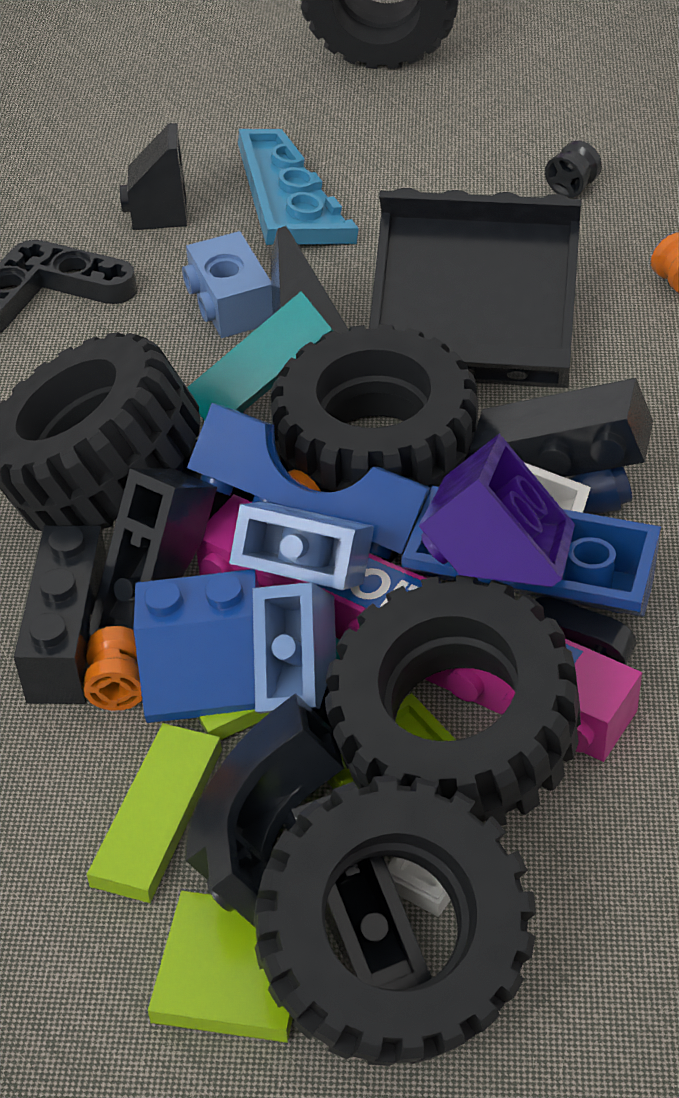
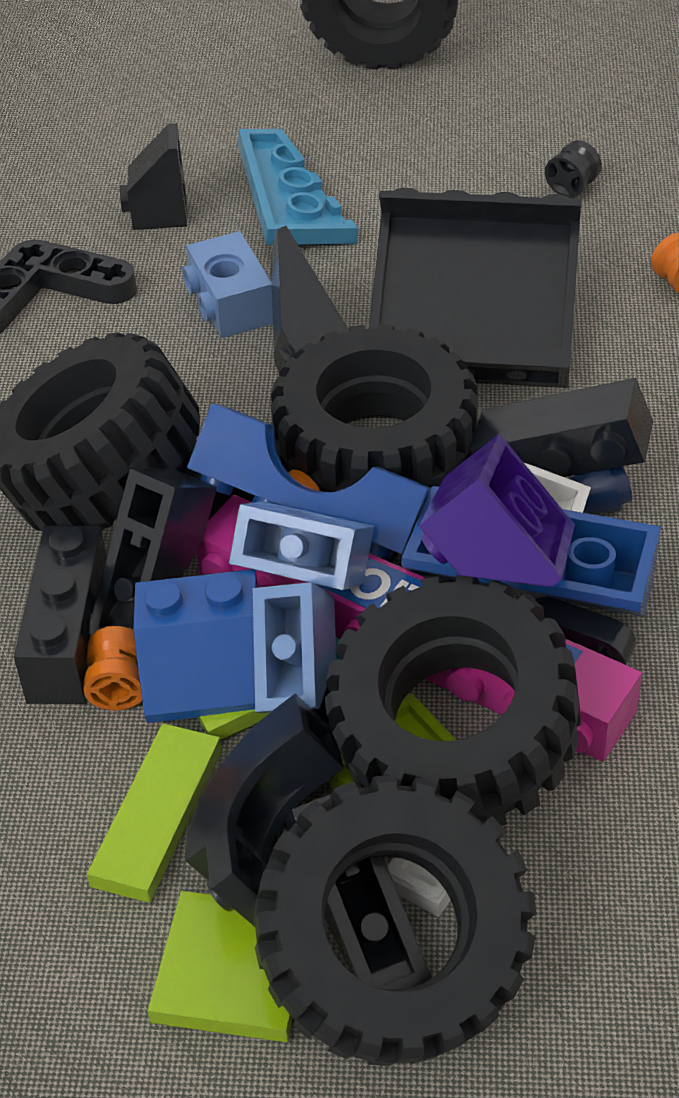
(256, 361): teal tile -> none

